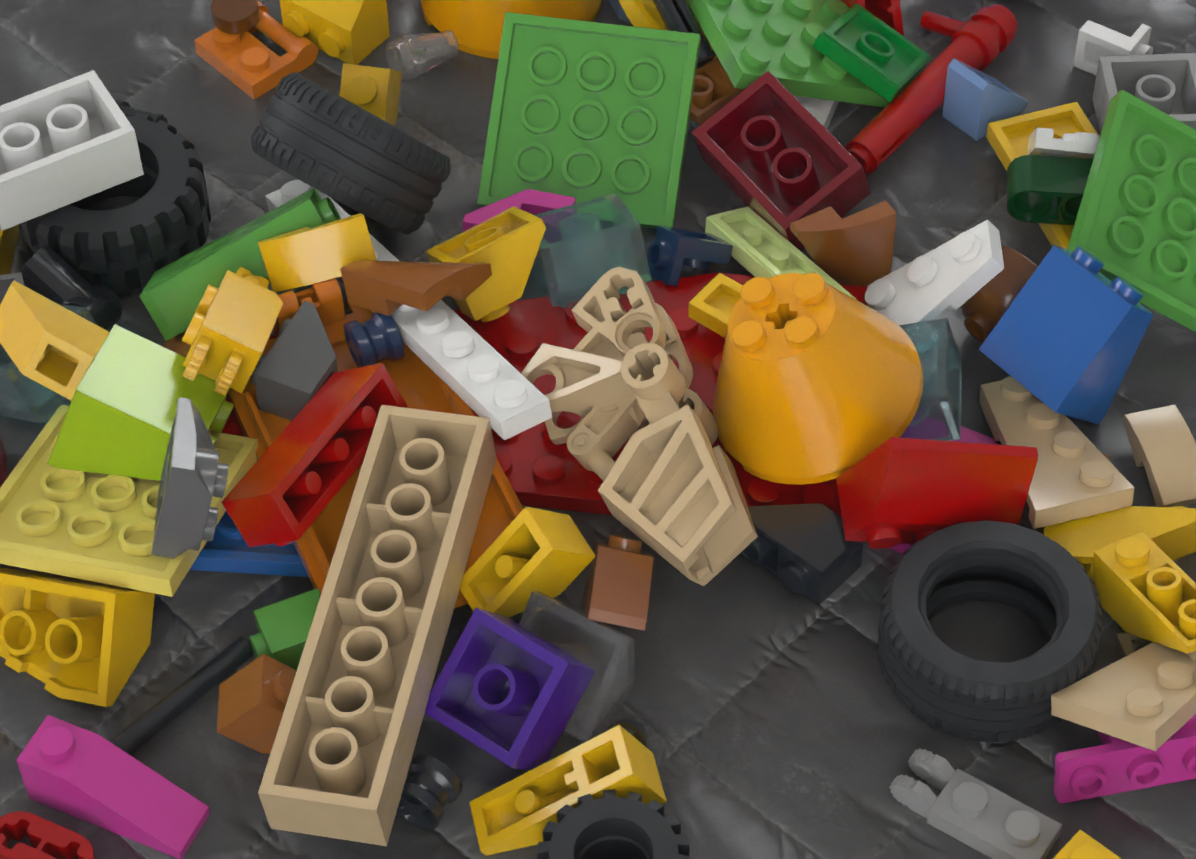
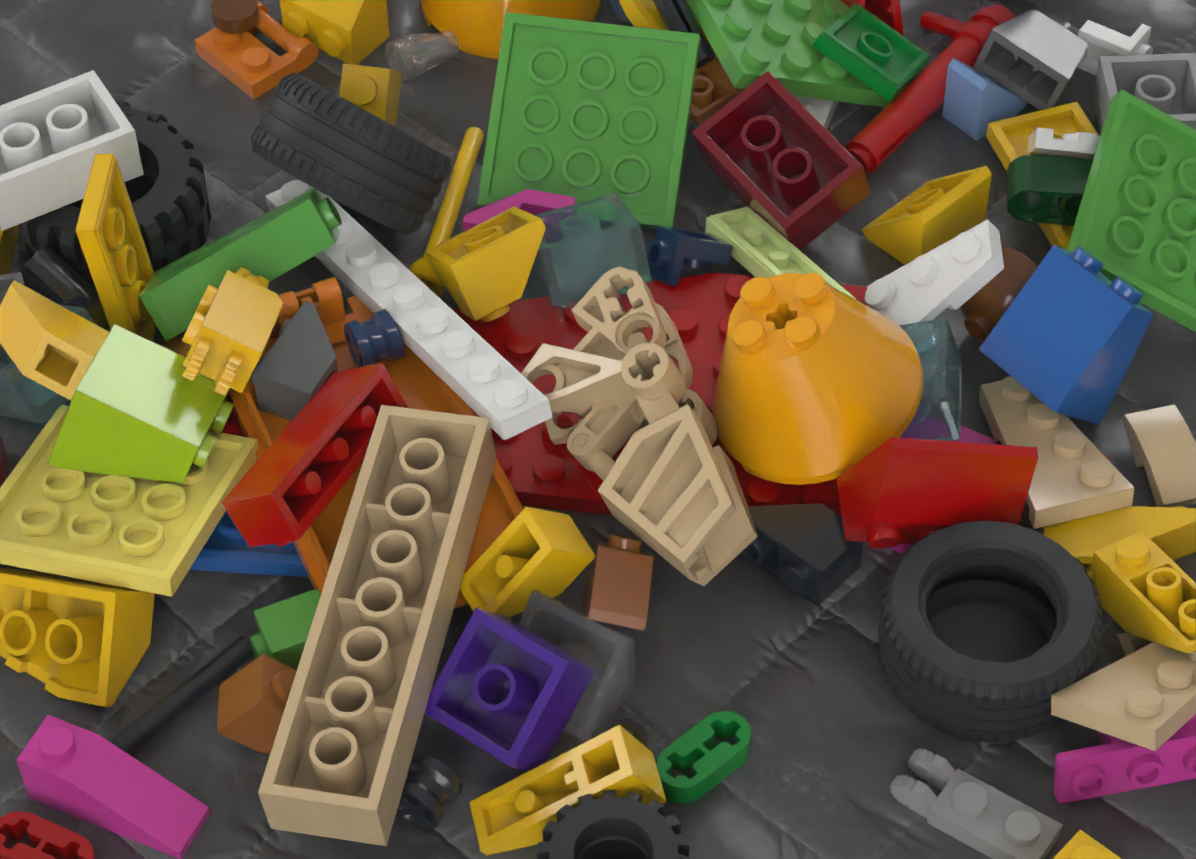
(115, 248): none -> yellow tile
(187, 485): dark grey slope -> none
(315, 253): yellow slope -> none
(390, 284): dark orange slope -> none
(450, 207): none -> yellow piece
(708, 762): none -> green beam
(715, 303): yellow plate -> none
(850, 248): dark orange slope -> none
(932, 214): none -> yellow slope
(1032, 57): none -> dark grey torso

